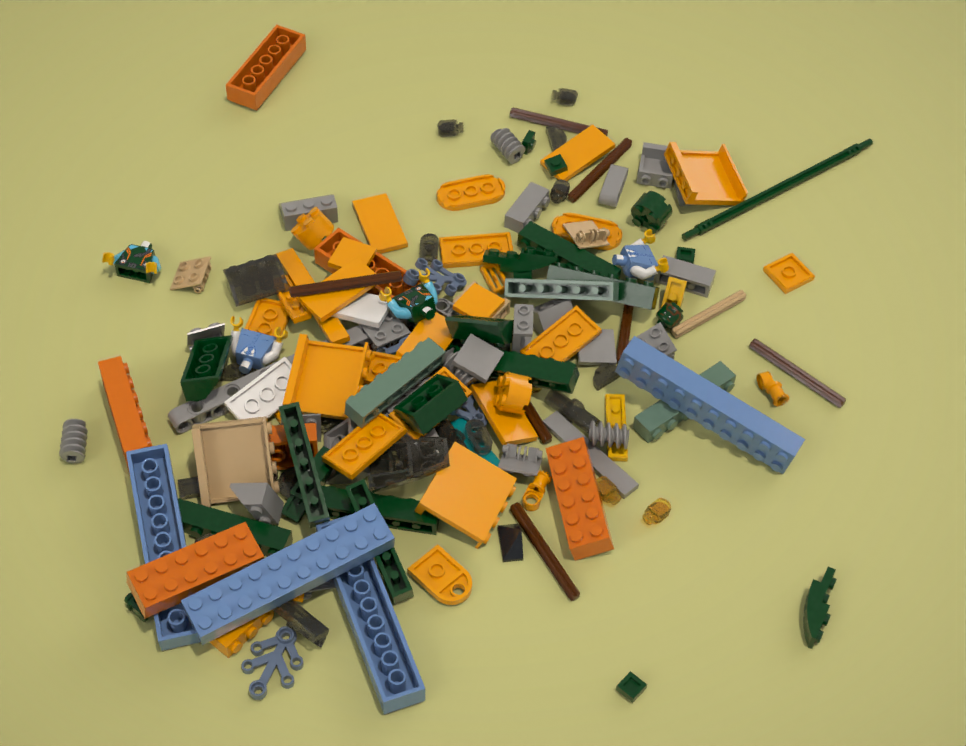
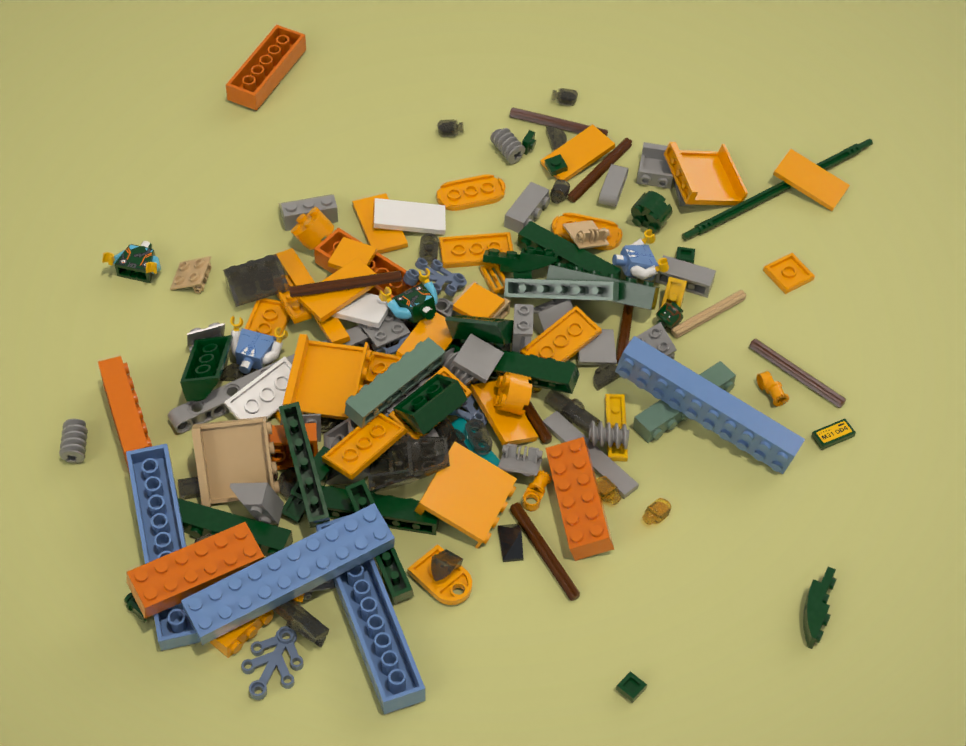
(409, 216): none -> white tile
(444, 564): none -> clear smoke tile
(811, 179): none -> light orange tile
(833, 434): none -> tile

